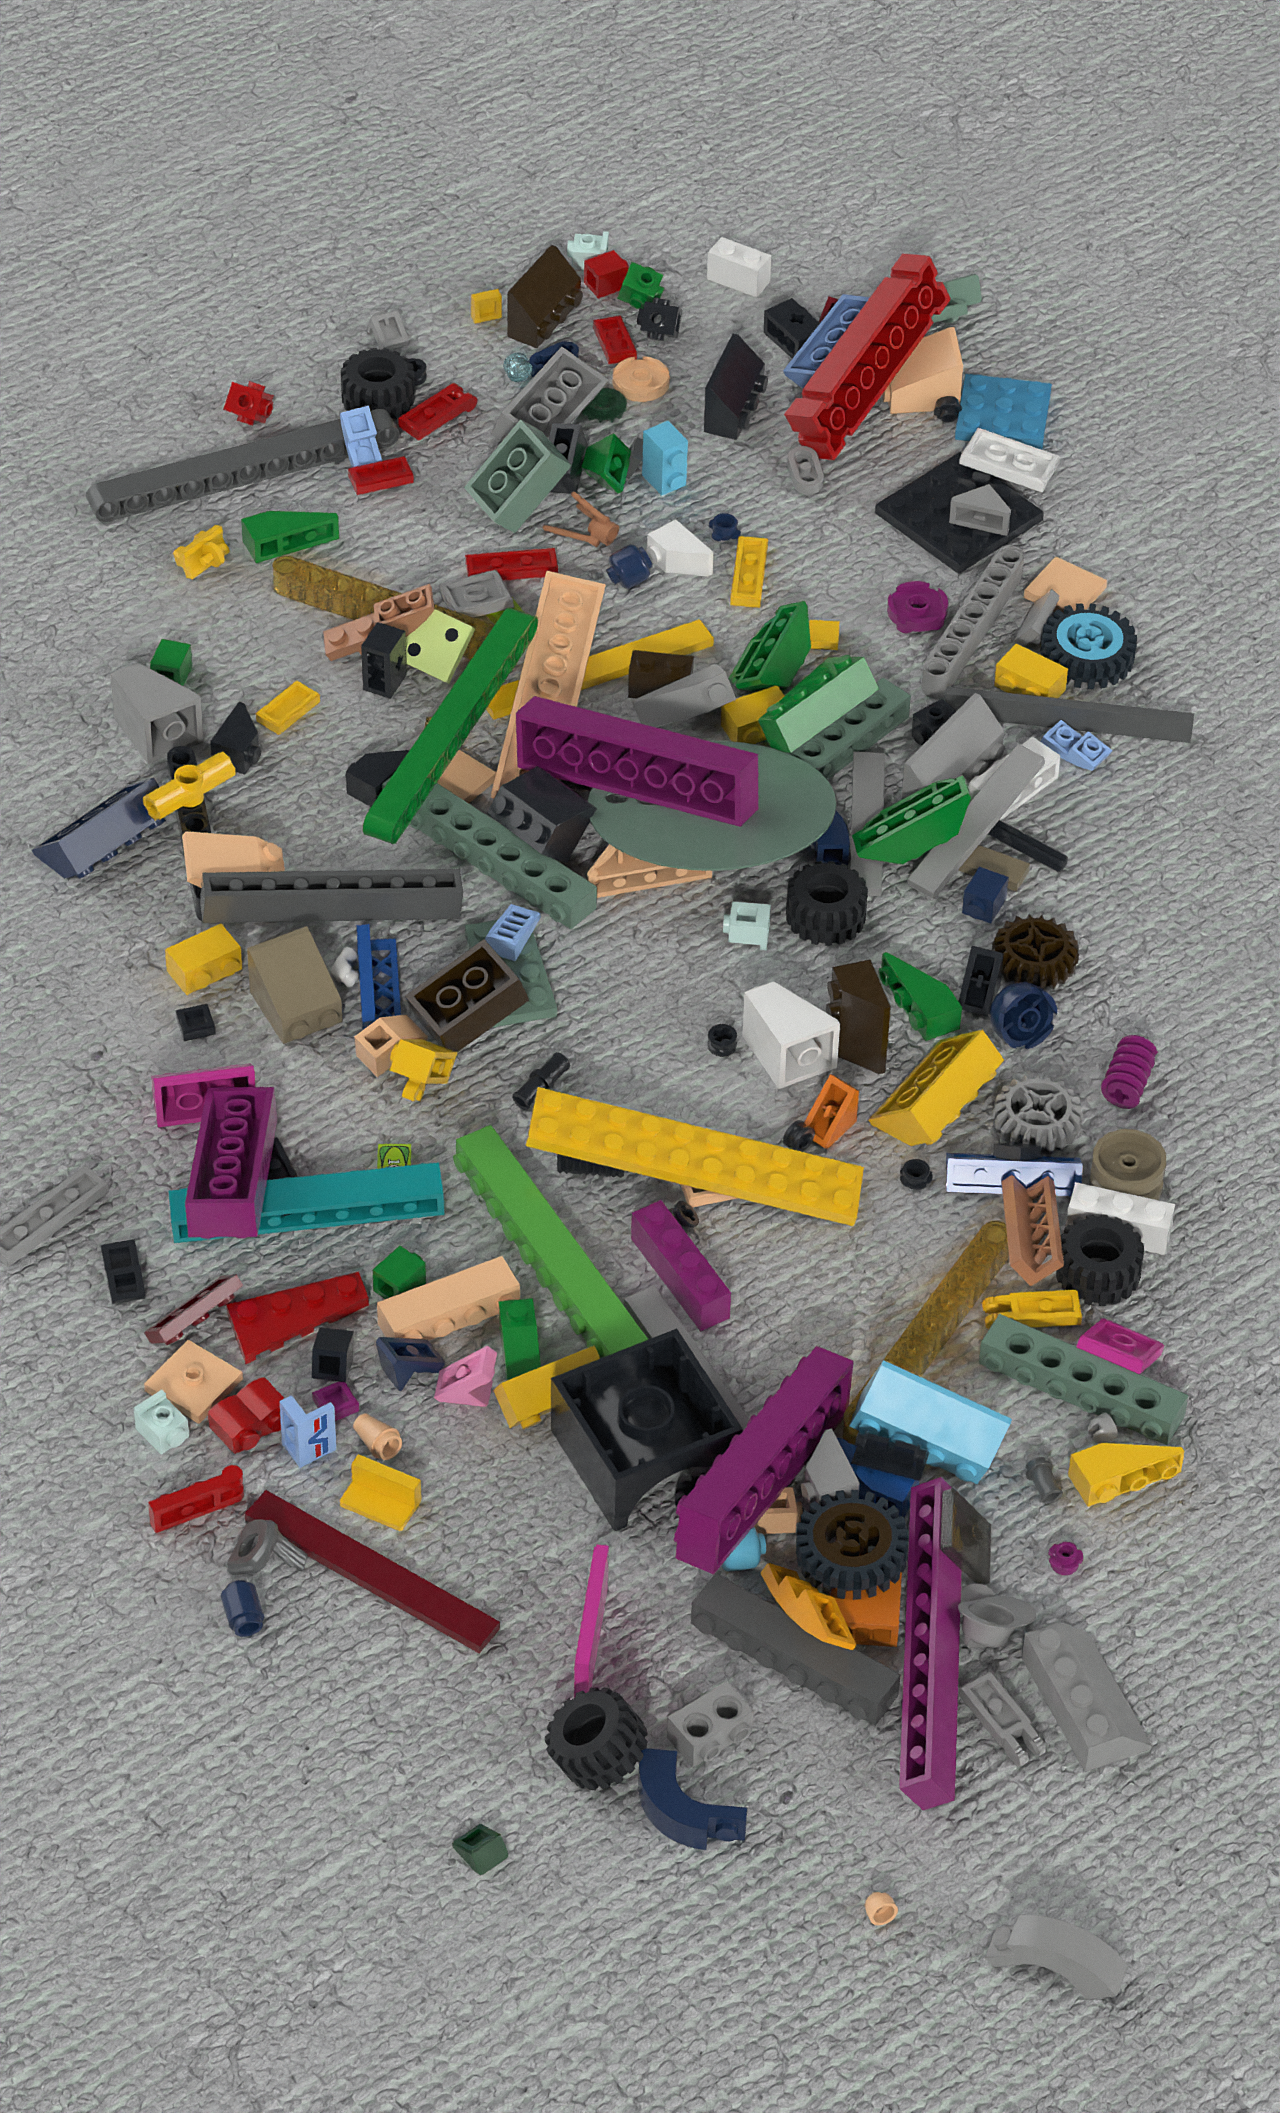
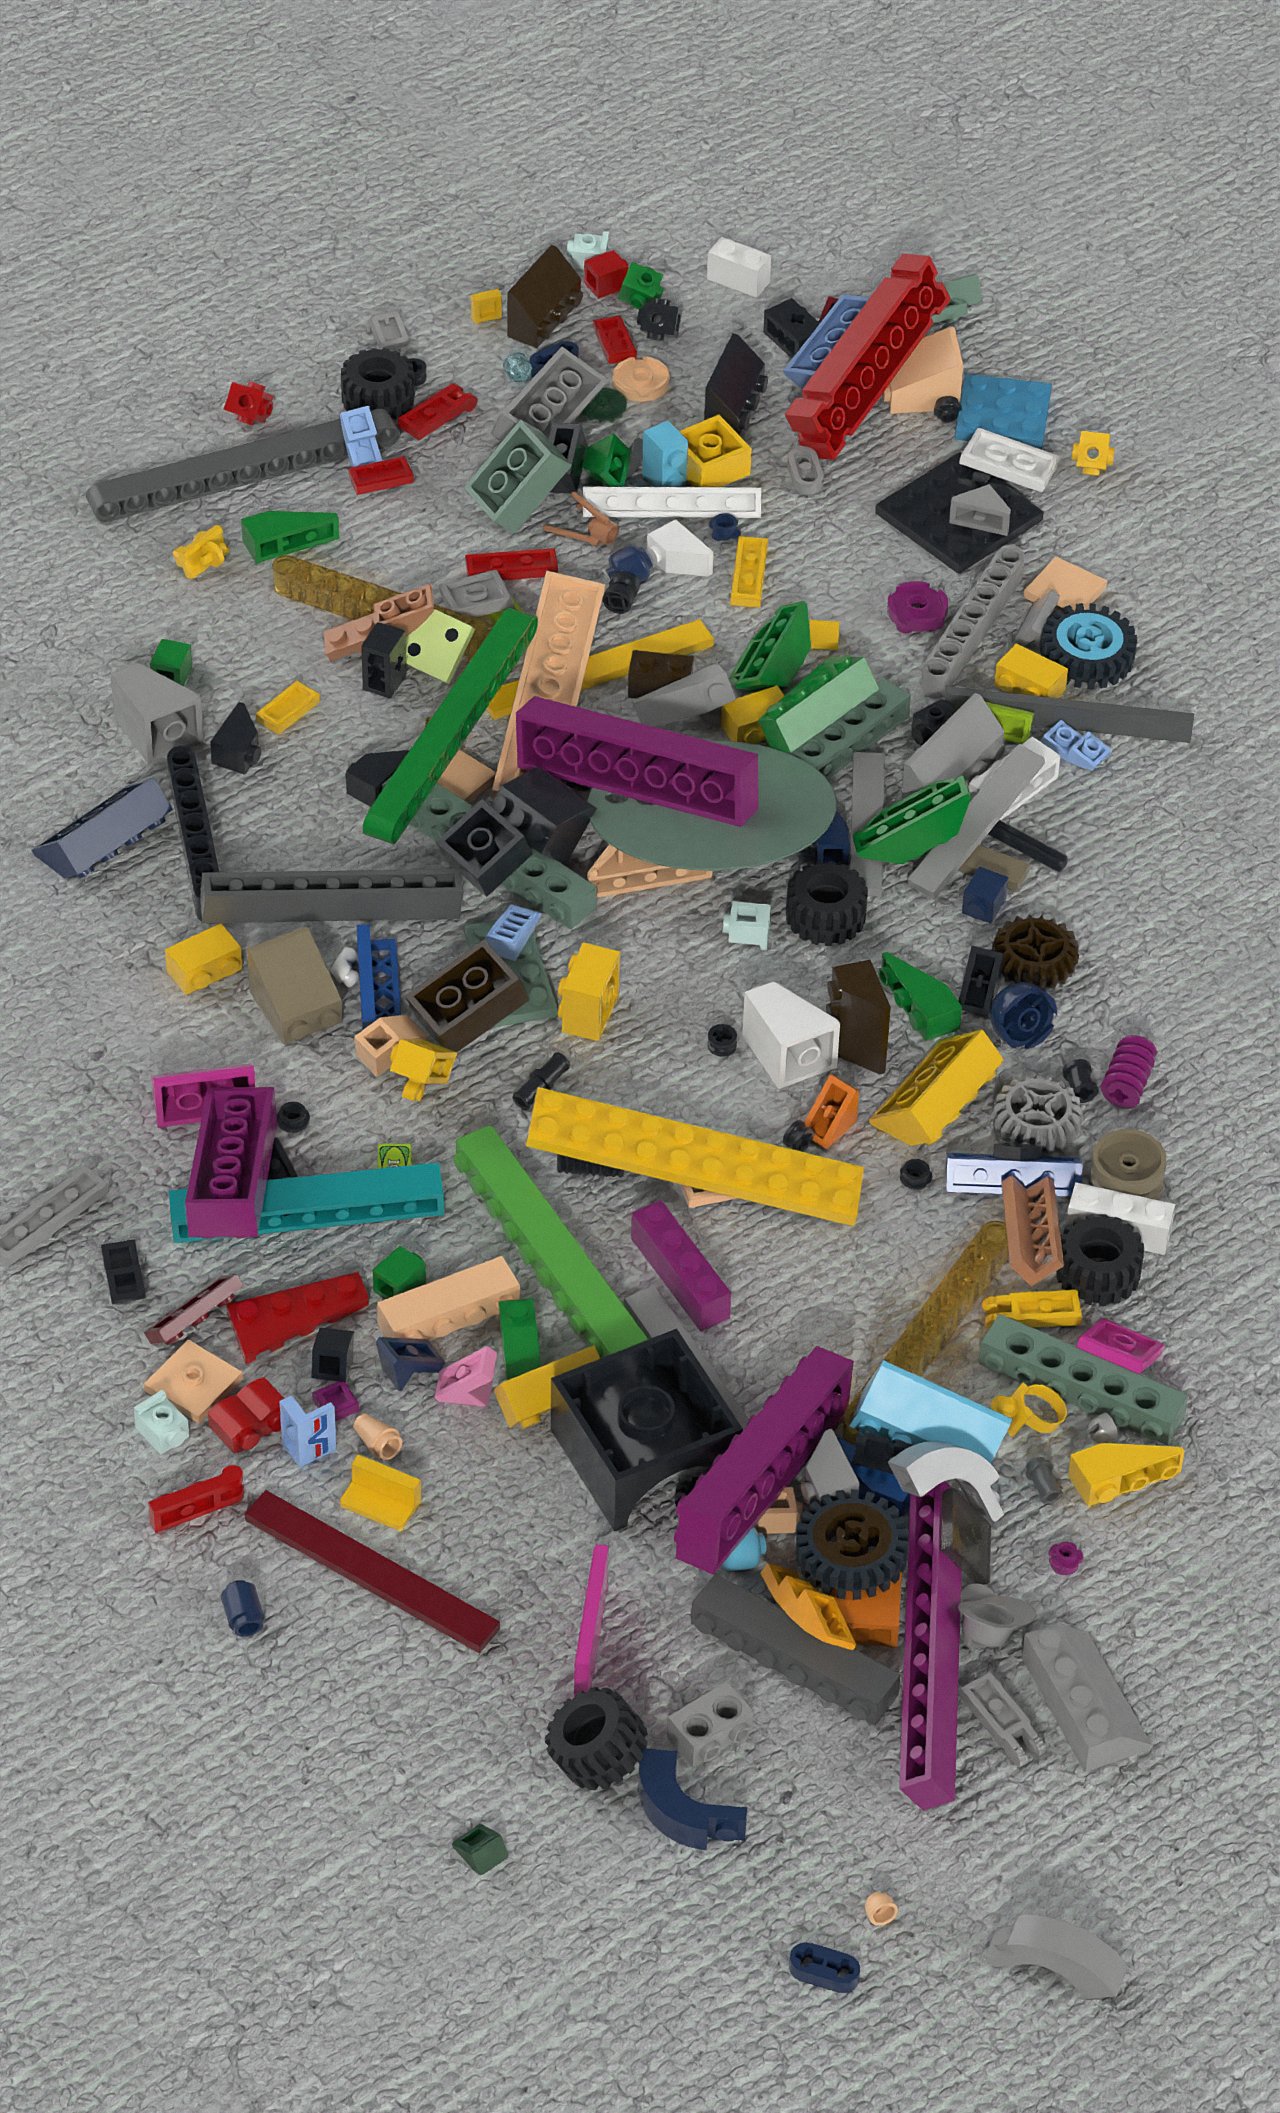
(189, 786): yellow piece -> none
(195, 1022): black tile -> none
(228, 854): light nougat slope -> none
(269, 1540): dark grey piece -> none
(293, 1117): none -> black plate
(484, 847): none -> black brick
(589, 991): none -> yellow brick
(620, 593): none -> black wheel
(673, 501): none -> white tile
(685, 1215): black bush -> none
(715, 454): none -> yellow brick
(824, 1967): none -> dark blue beam
(932, 1462): none -> arch
(1015, 722): none -> lime tile
(1015, 1408): none -> yellow piece
(1079, 1077): none -> black bush
(1092, 441): none -> yellow brick

